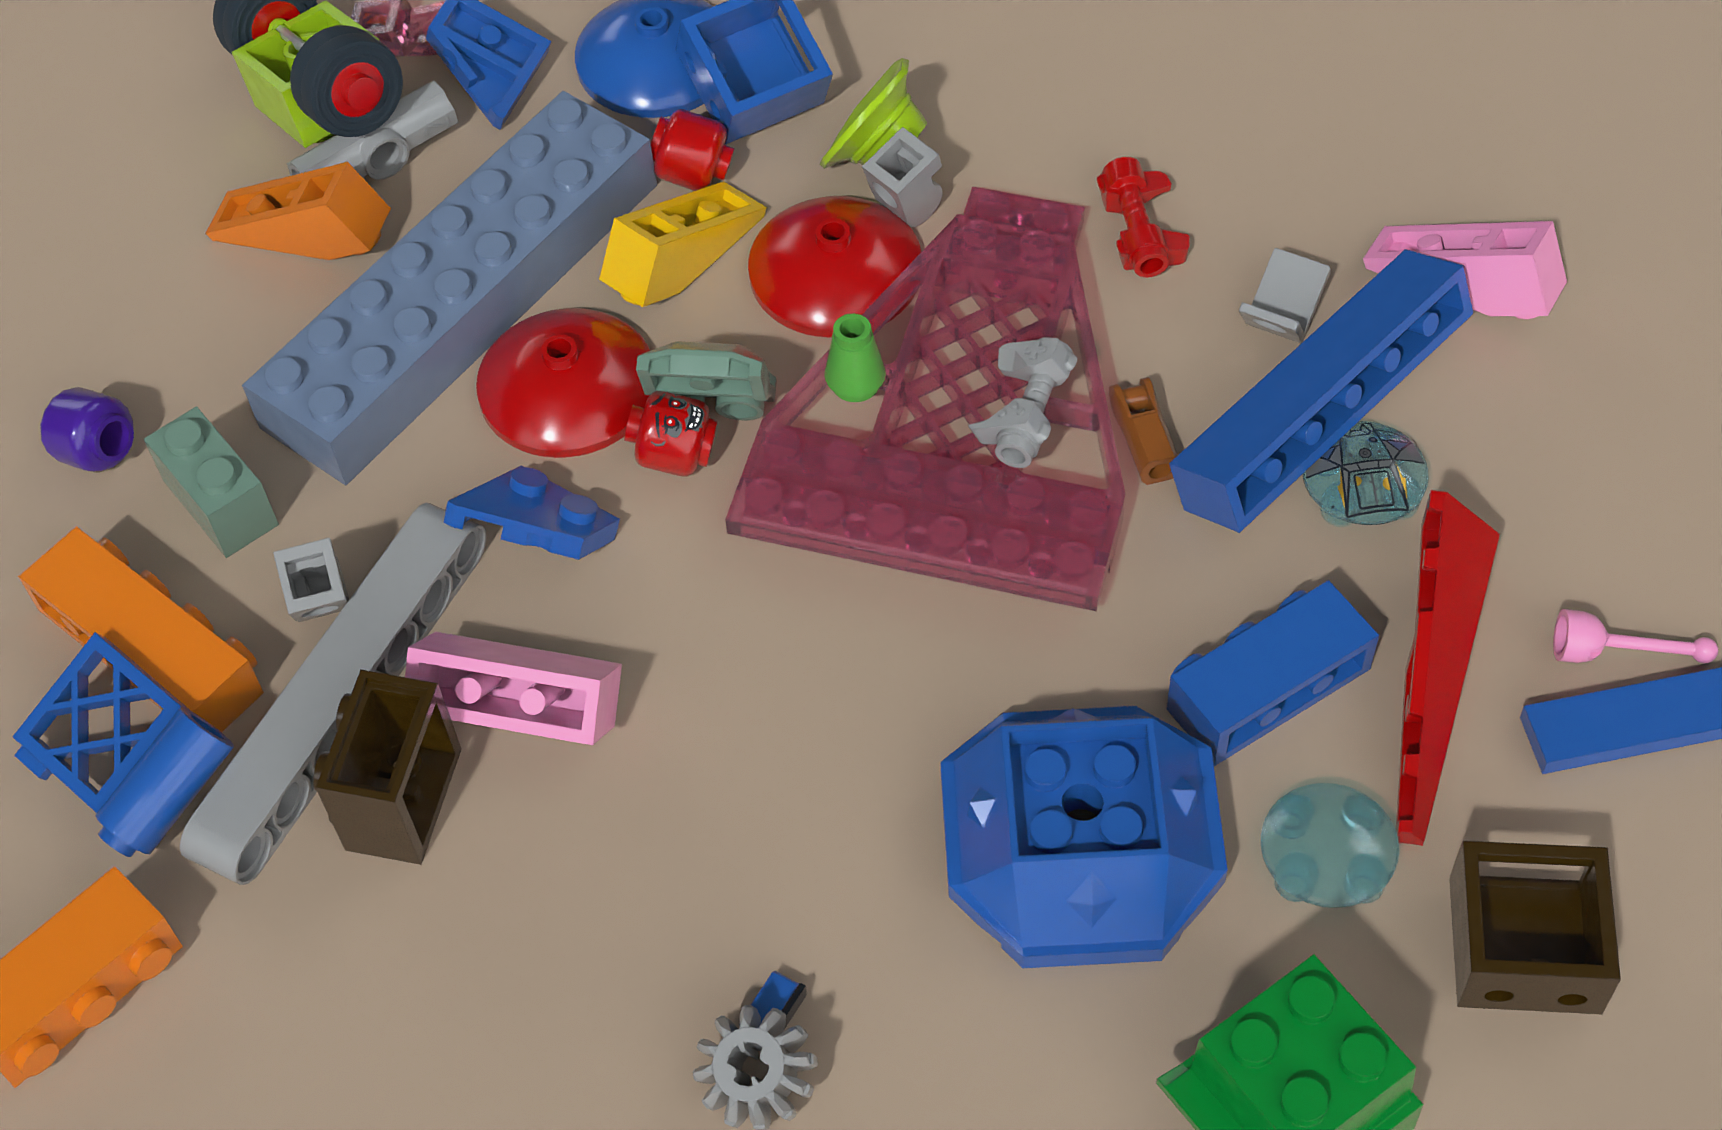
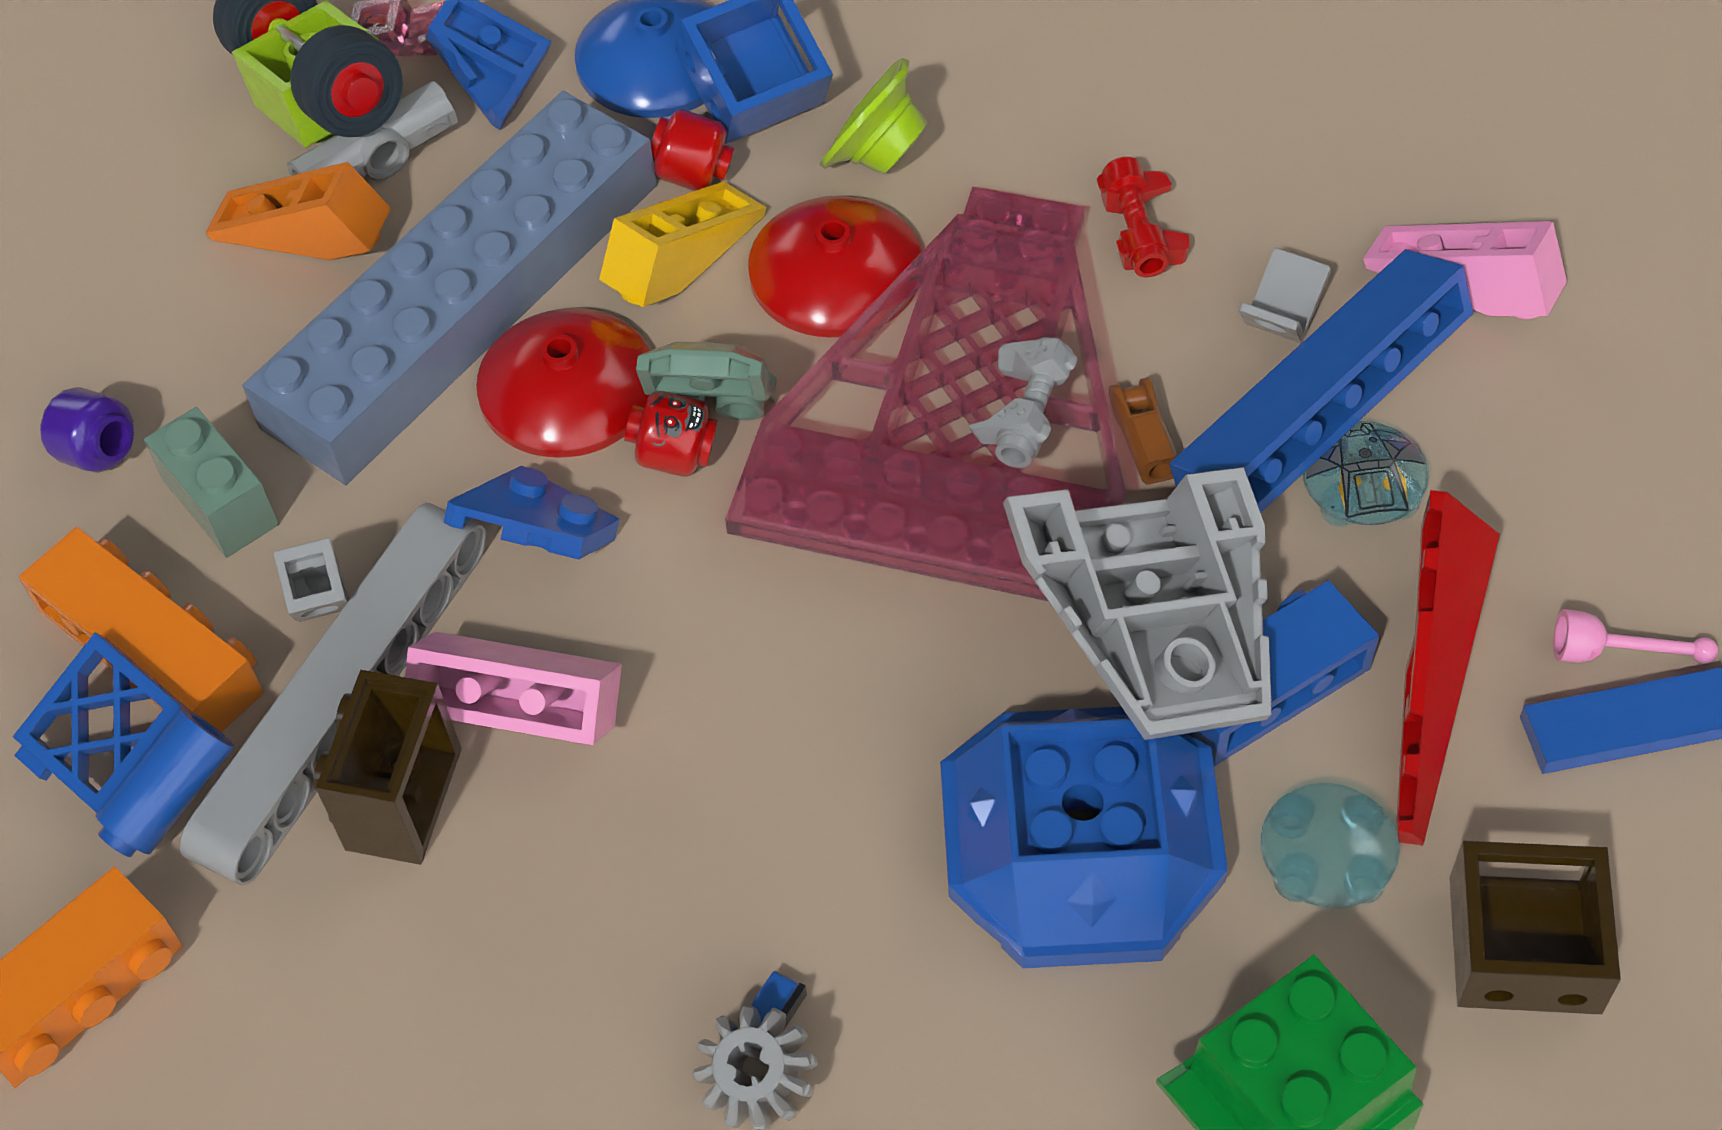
(854, 361): bright green cone -> none
(902, 177): light grey leg -> none
(1160, 597): none -> light grey wedge

